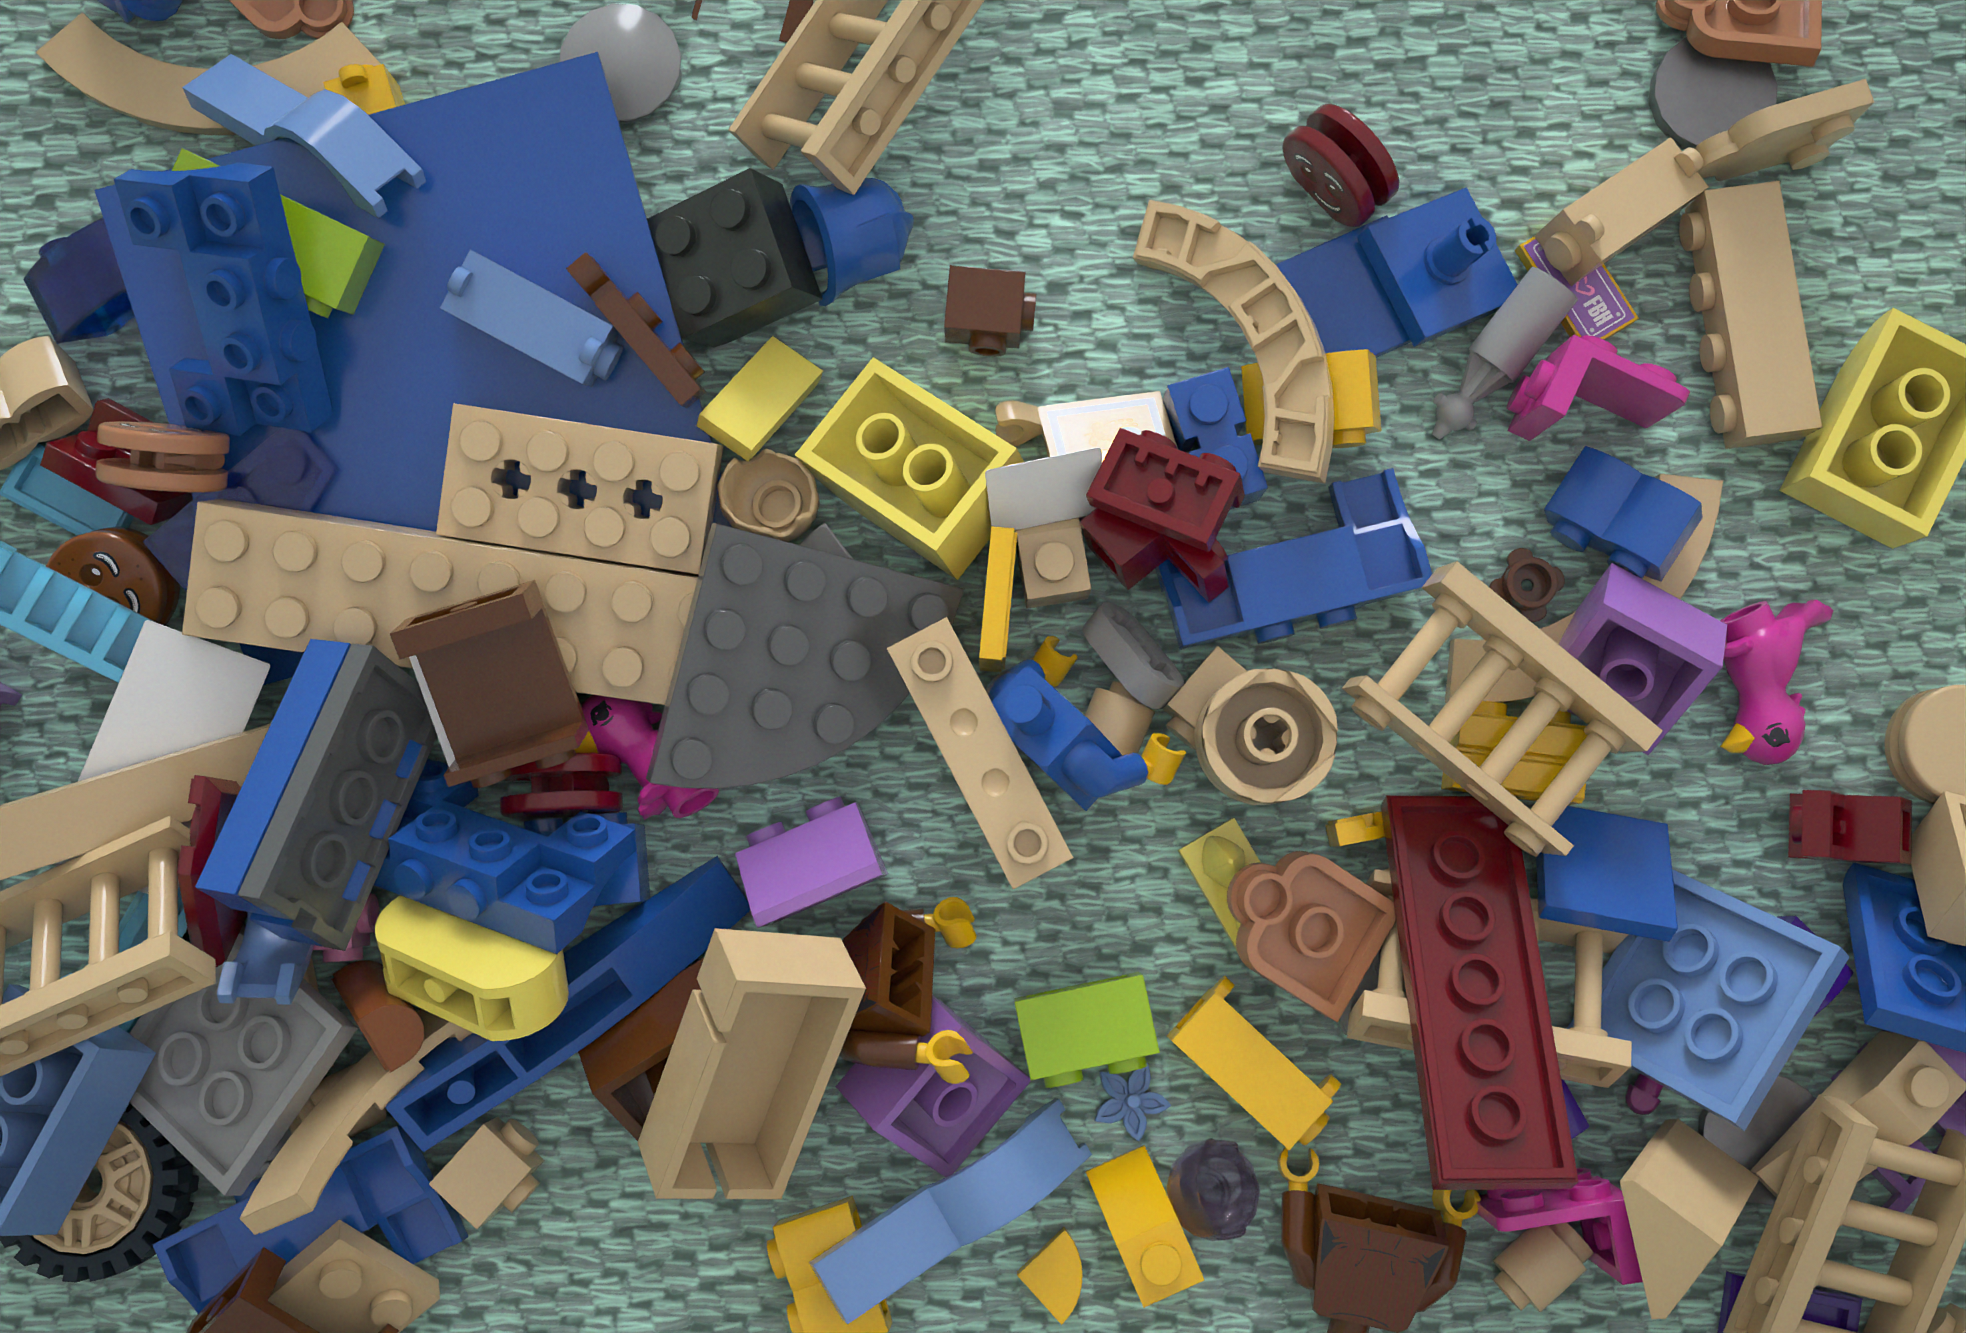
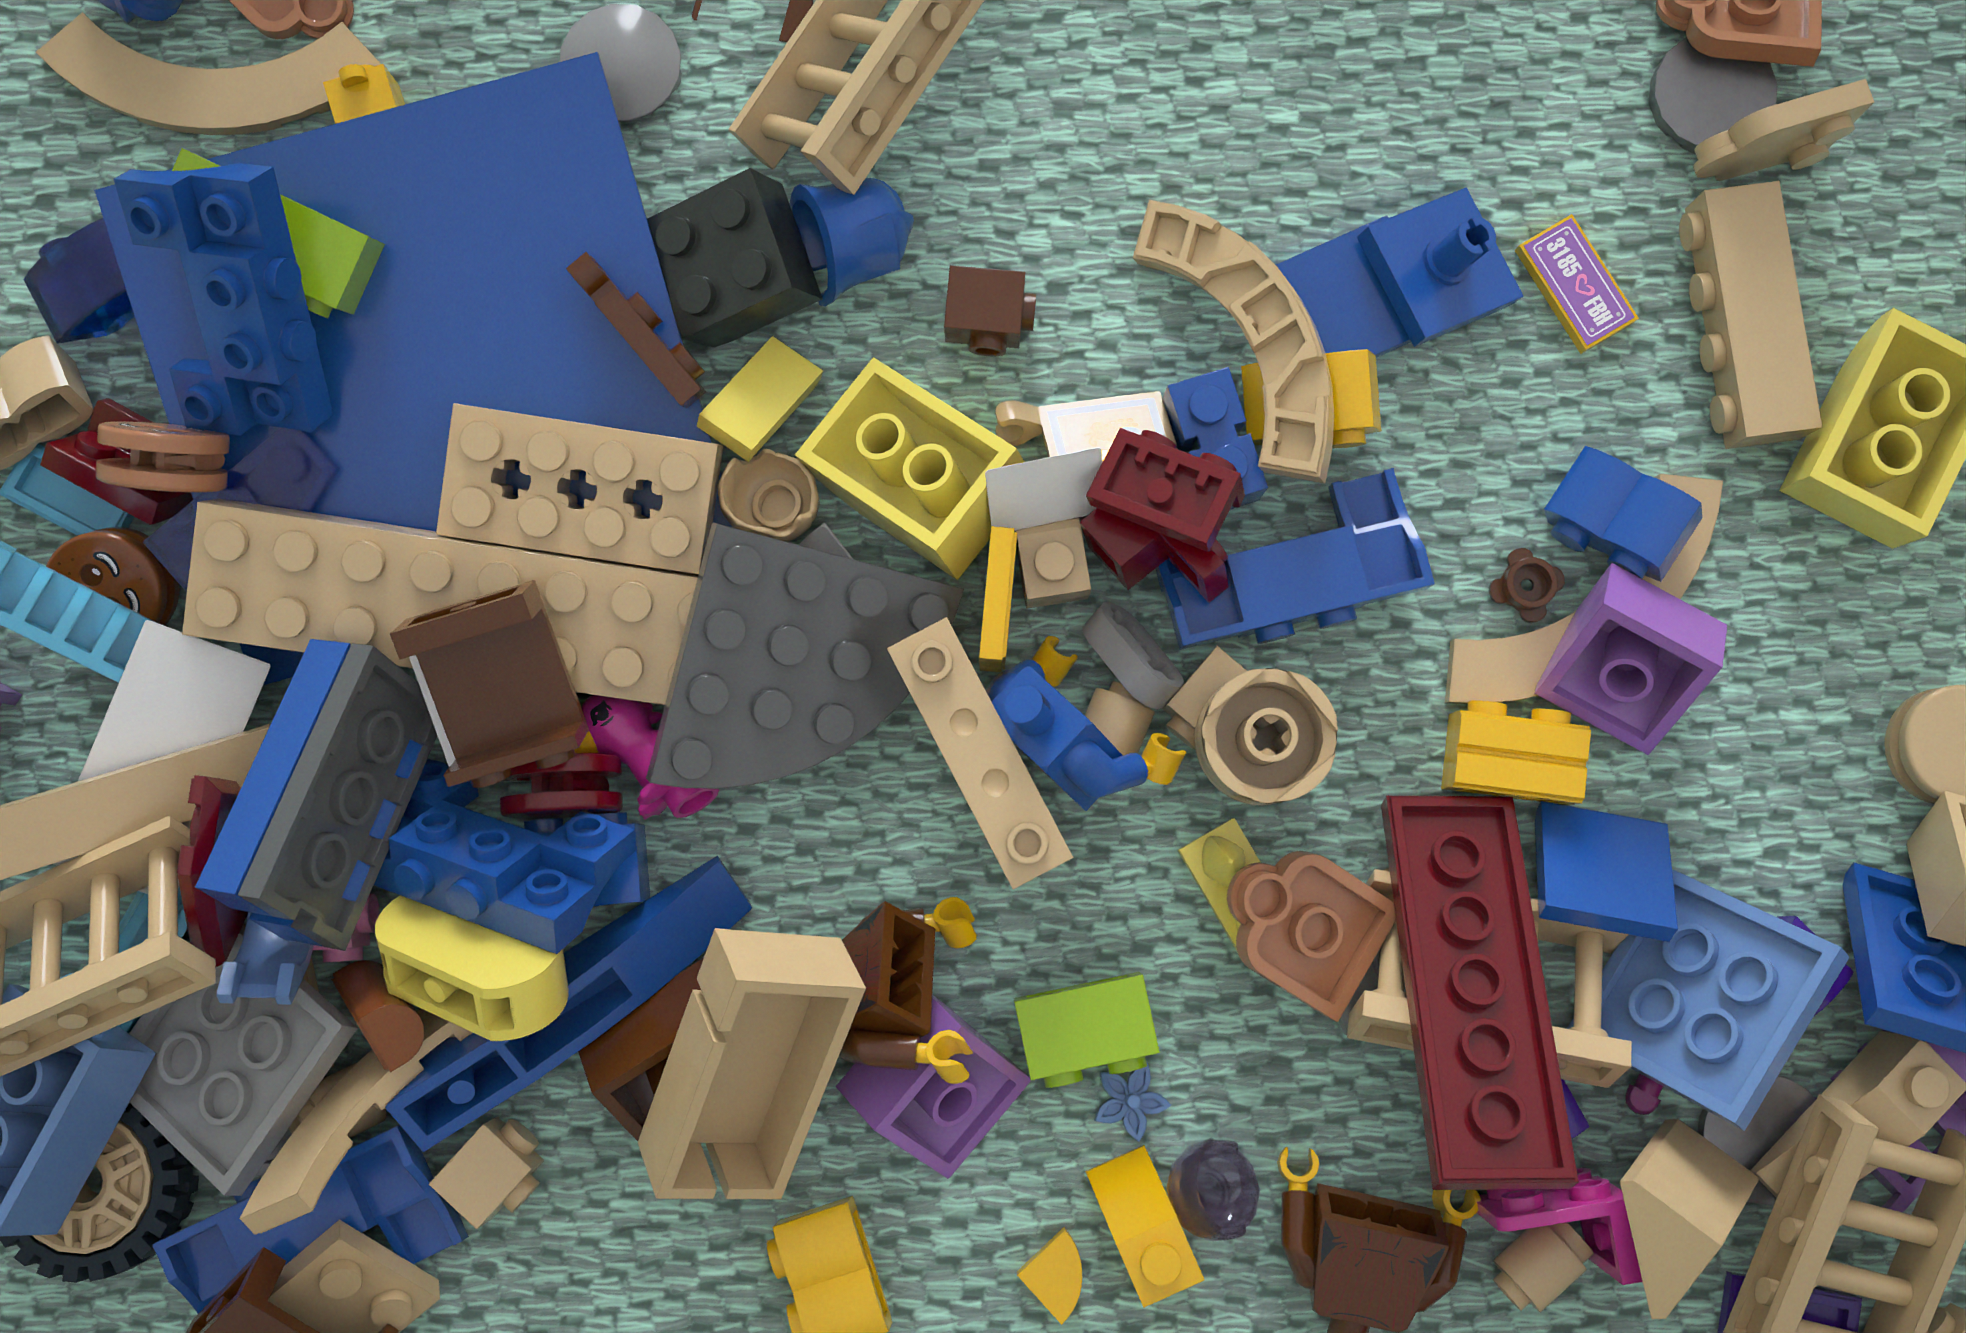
(324, 123): medium blue piece -> none
(532, 320): medium blue brick -> none
(809, 863): medium lavender slope -> none
(949, 1214): medium blue piece -> none
(1253, 1069): yellow brick -> none
(1341, 164): dark red head -> none
(1350, 830): yellow tile -> none
(1505, 346): light grey wheel -> none
(1560, 686): tan fence -> none
(1595, 373): dark pink bracket -> none
(1622, 210): tan brick -> none
(1760, 661): dark pink animal -> none
(1850, 827): dark red brick -> none

